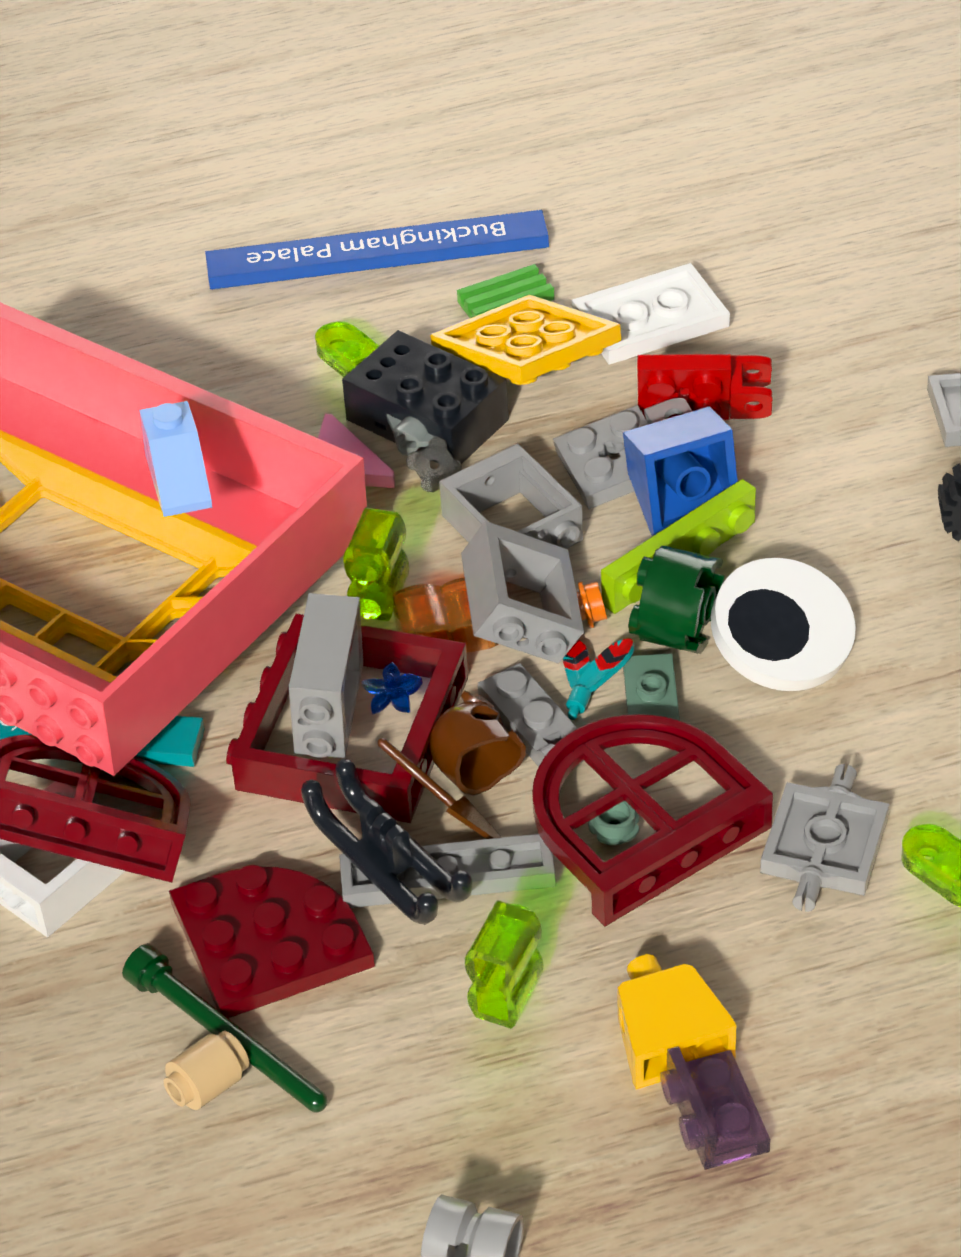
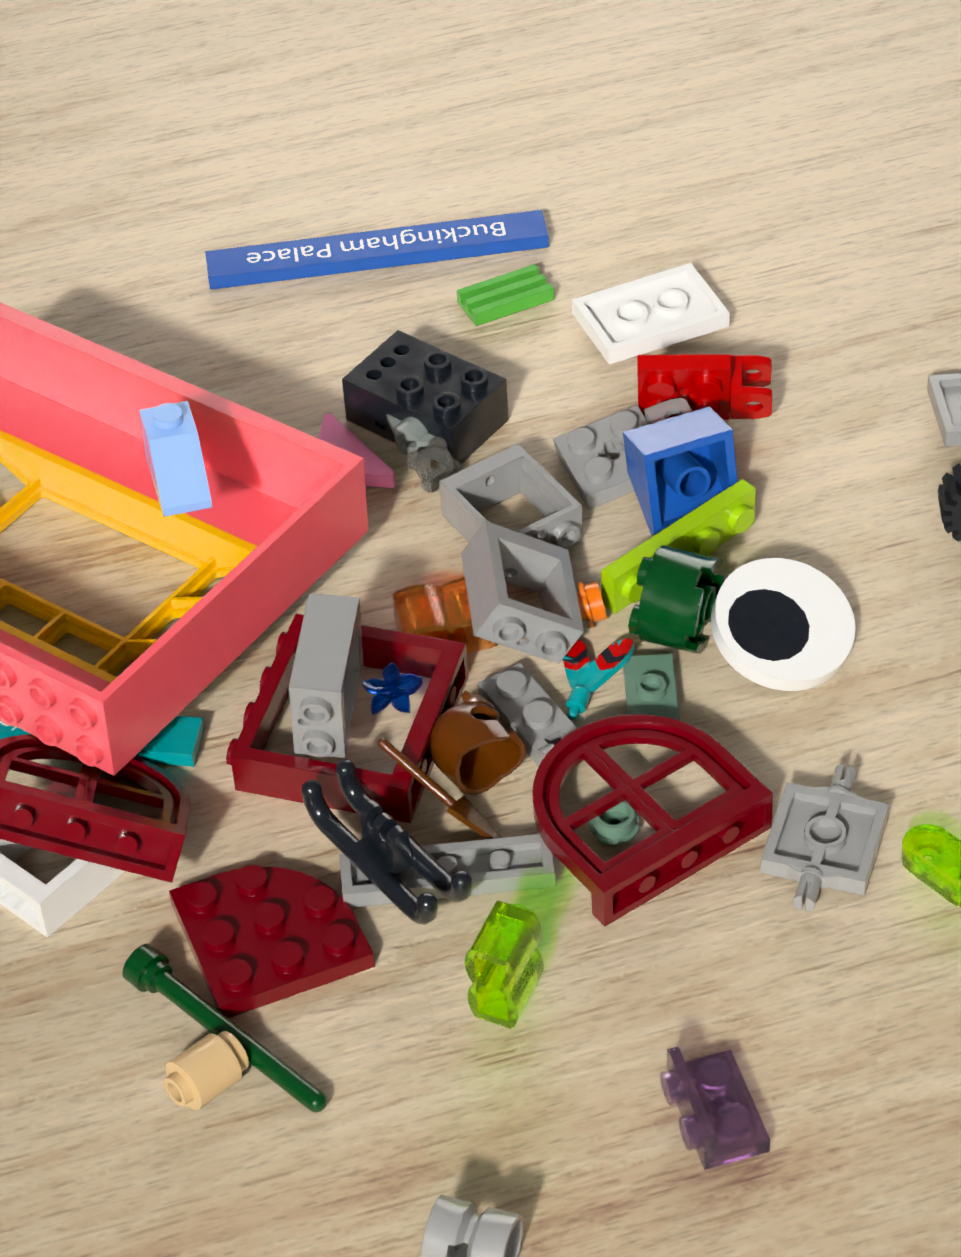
(343, 346): clear neon green plate -> none
(376, 562): clear neon green brick -> none
(527, 338): yellow plate -> none
(668, 1011): yellow torso -> none

